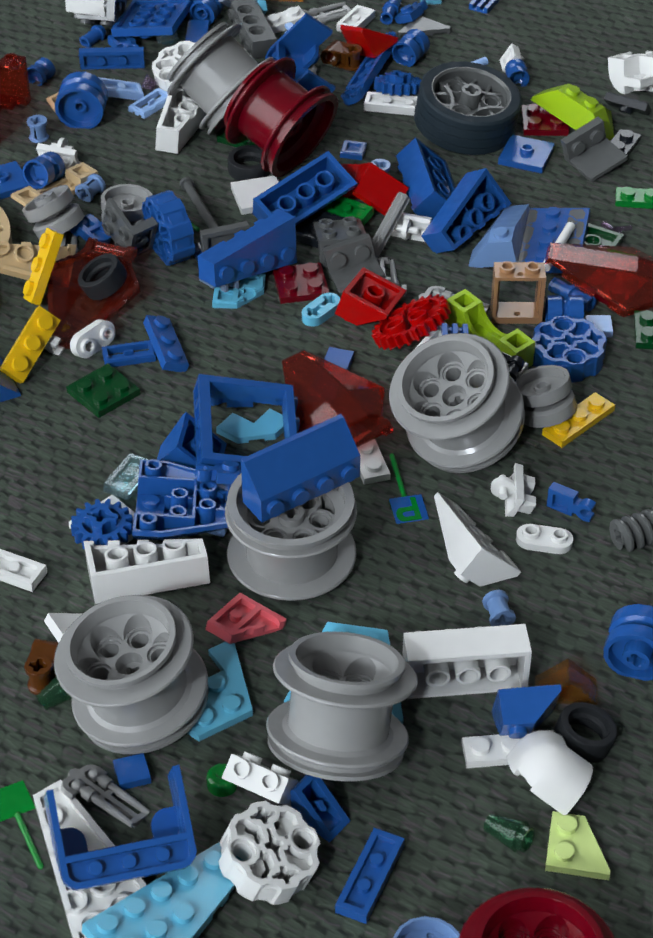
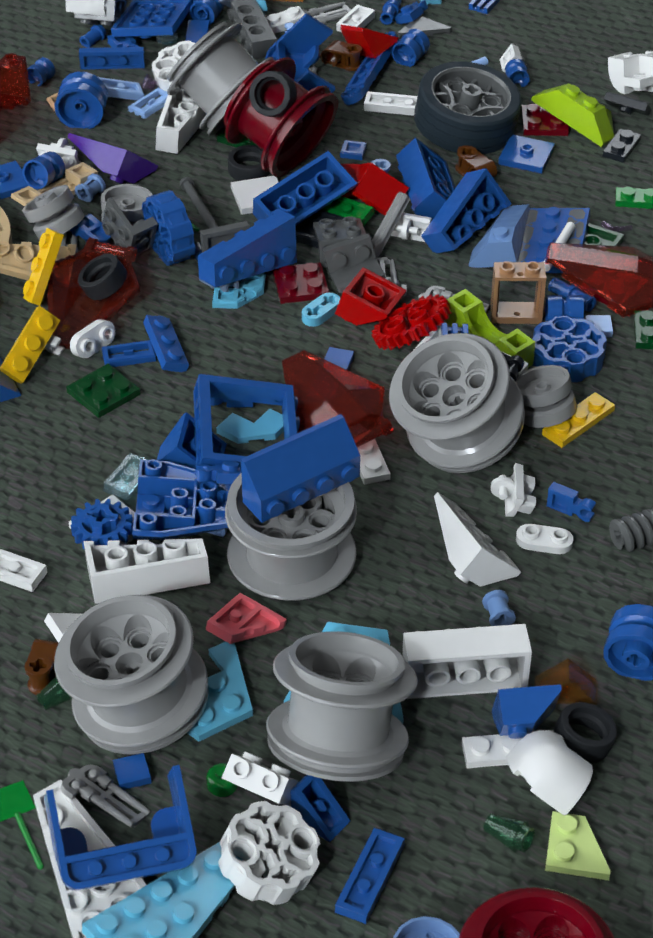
(37, 128): medium blue bush -> none
(114, 161): none -> dark purple wedge
(257, 86): none -> black tyre
(397, 83): blue gear -> none
(406, 507): piece -> none
(473, 160): none -> reddish brown piece
(591, 151): dark grey bracket -> none

